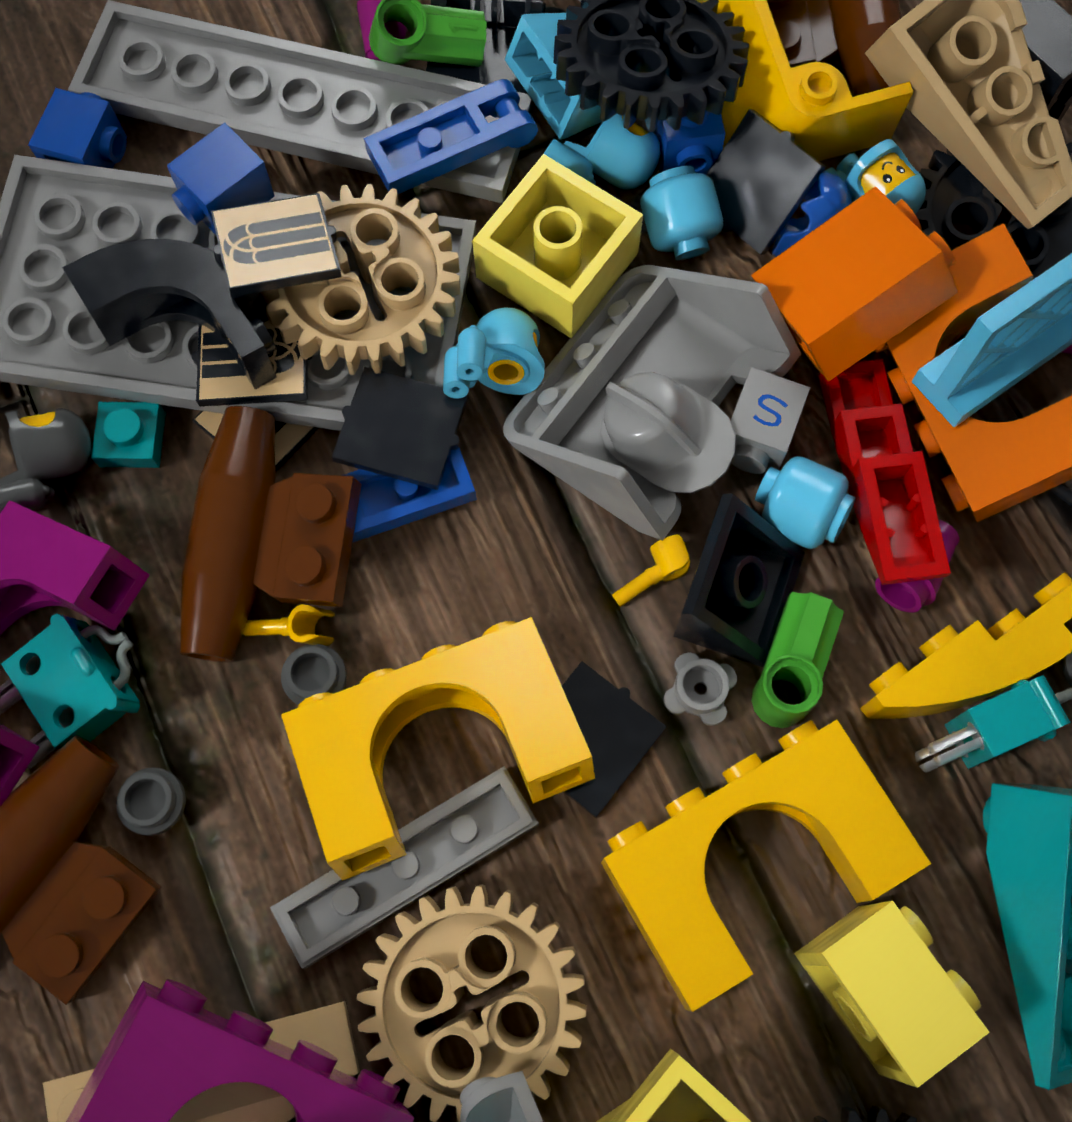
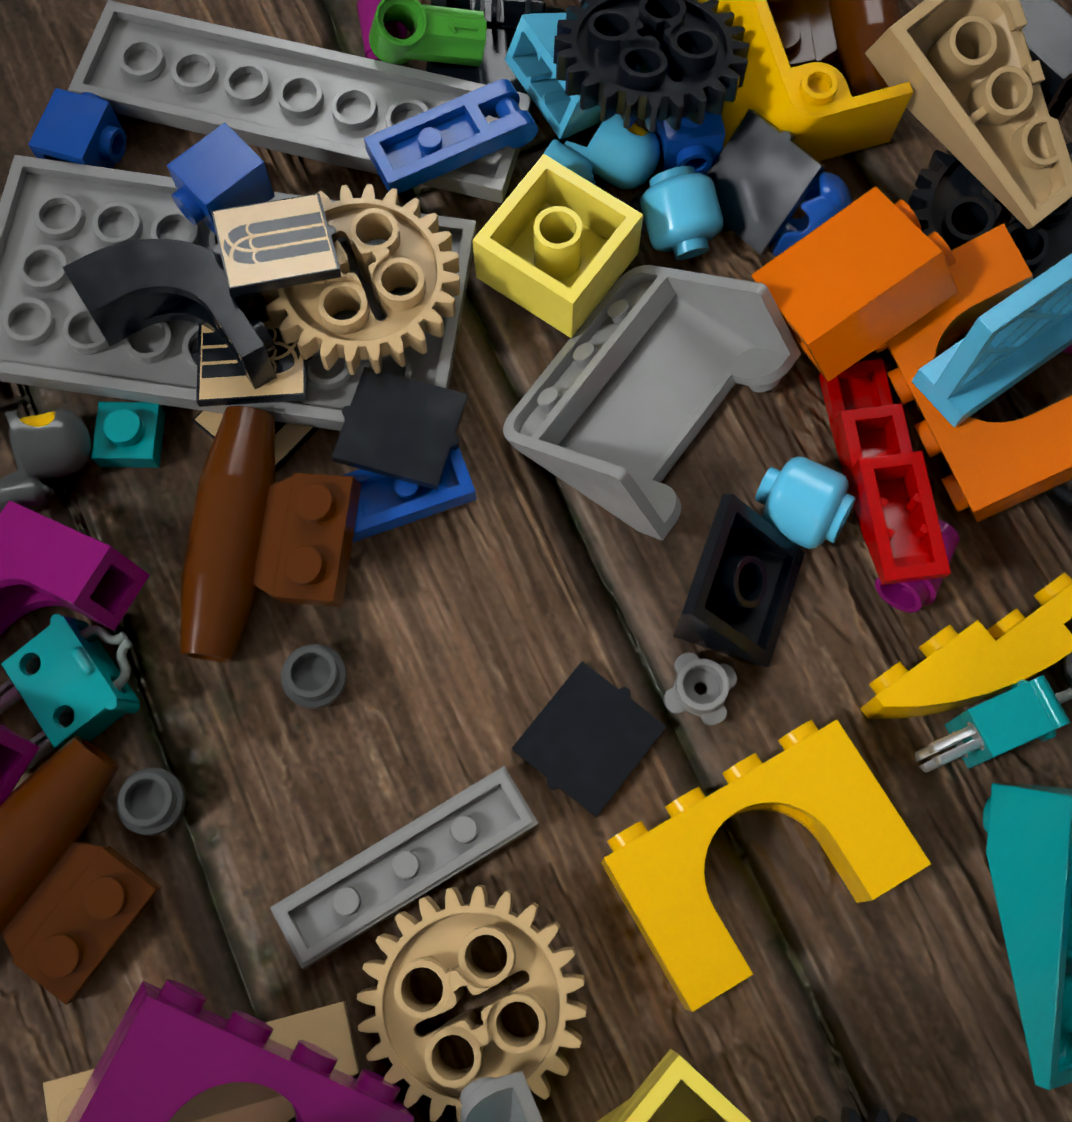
(298, 625): yellow hand -> none
(346, 735): yellow arch -> none
(497, 353): medium azure piece -> none
(667, 432): light grey piece -> none
(671, 563): yellow hand -> none
(766, 420): light grey brick -> none
(797, 656): bright green piece -> none
(887, 170): medium azure piece -> none
(894, 992): light yellow brick -> none

